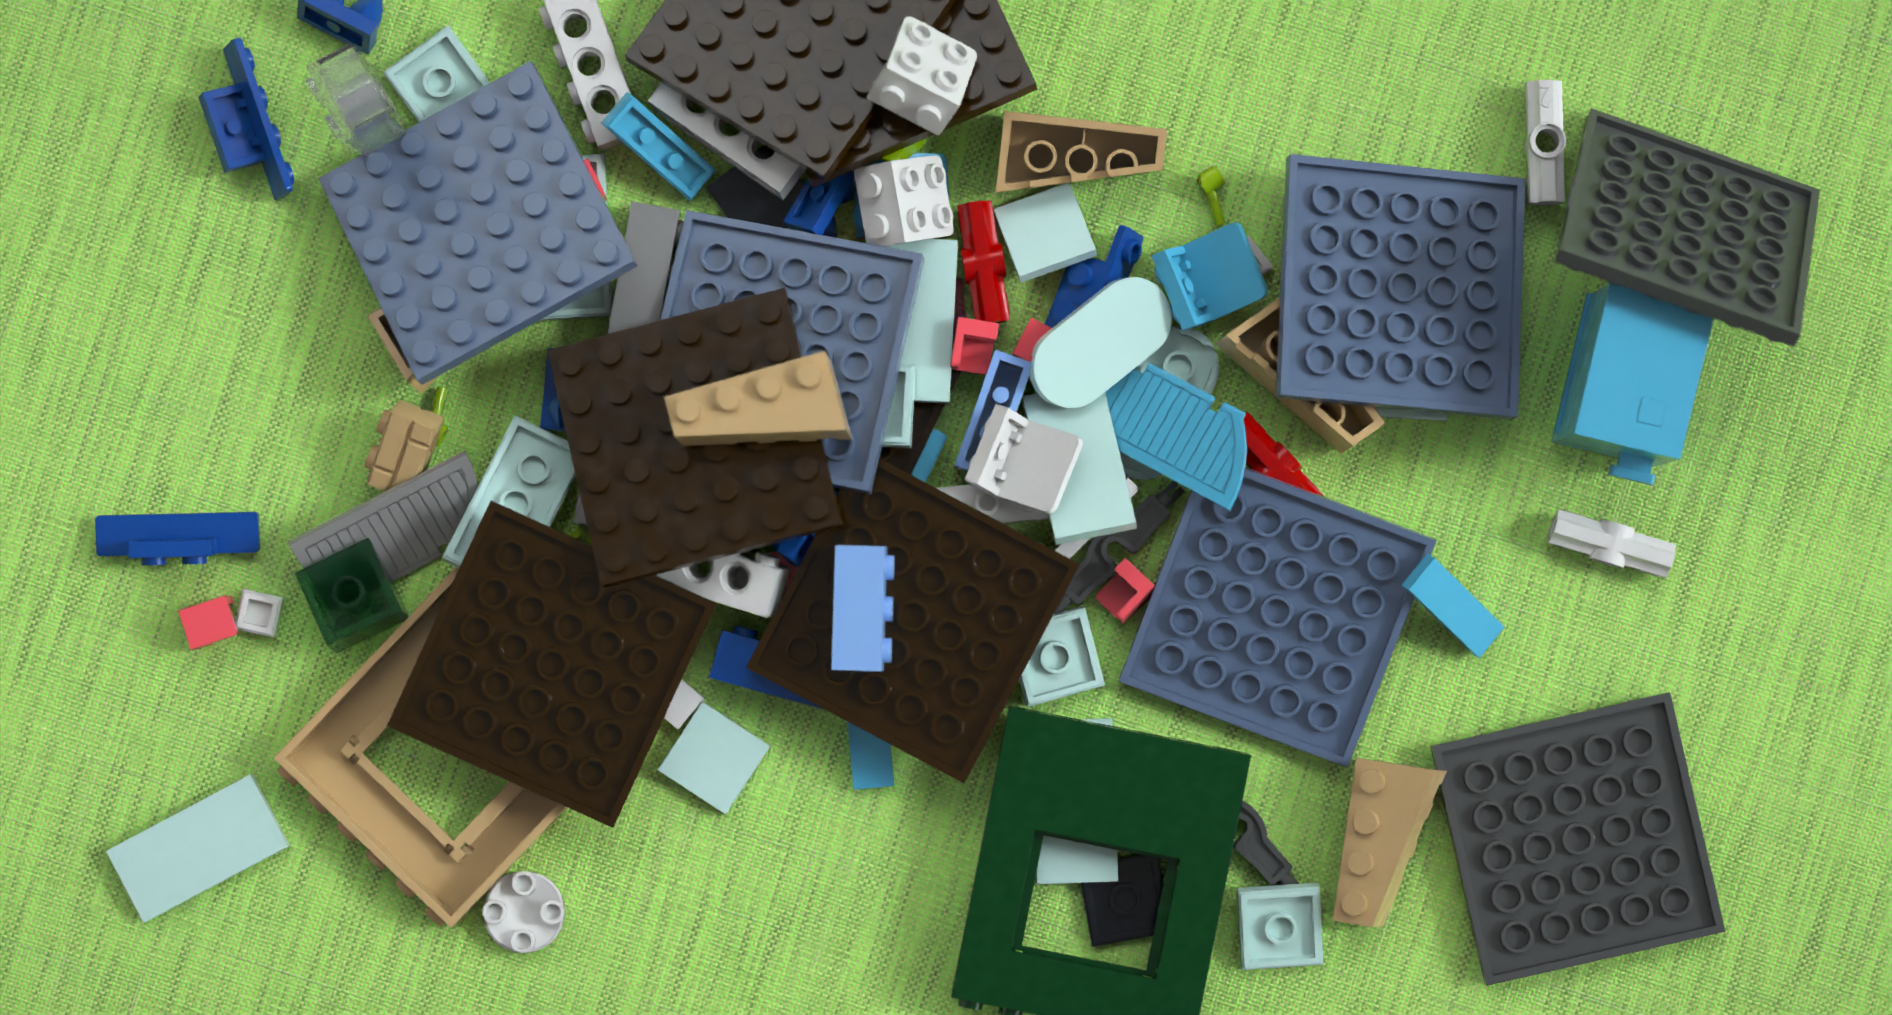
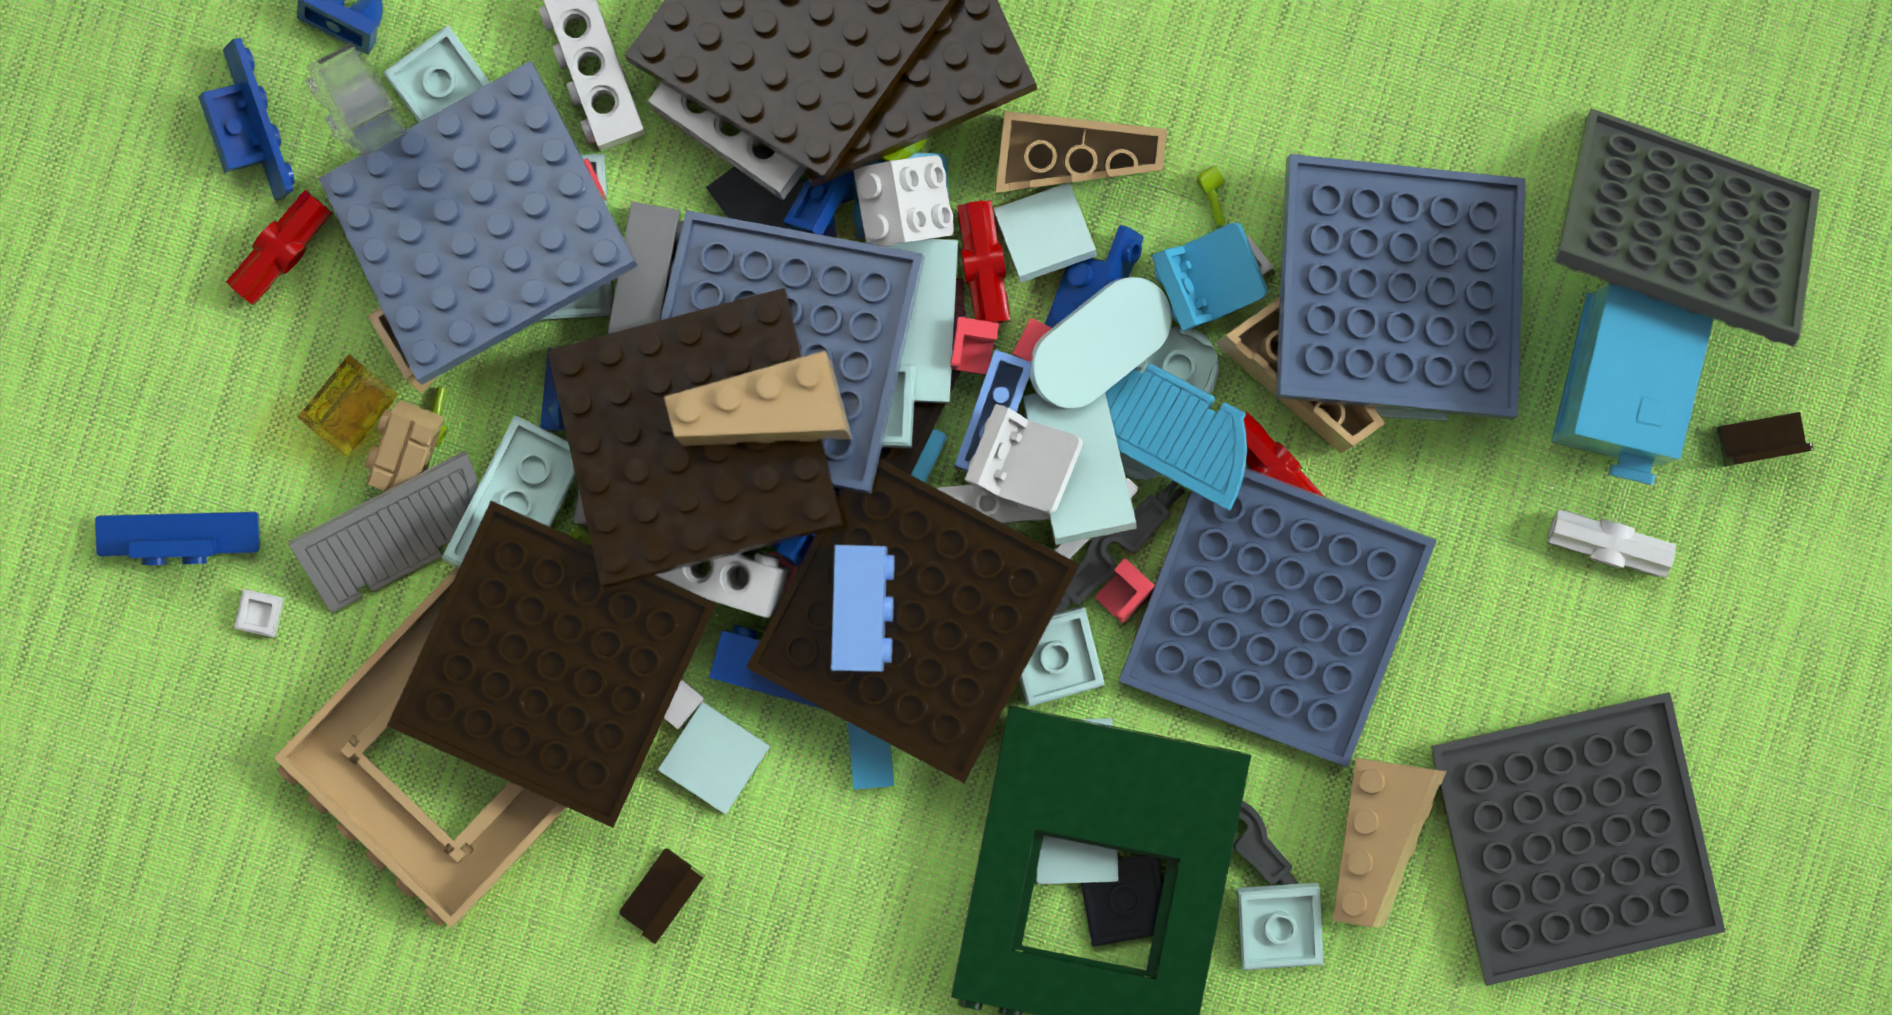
(197, 848): light aqua tile -> none
(208, 622): coral panel -> none
(279, 247): none -> red piece
(347, 405): none -> clear yellow brick
(352, 596): clear green slope -> none
(523, 912): white dish -> none
(658, 146): medium azure tile -> none
(661, 894): none -> dark brown panel
(924, 76): white bracket -> none
(1453, 605): medium azure tile -> none
(1544, 116): white piece -> none
(1763, 439): none -> dark brown panel

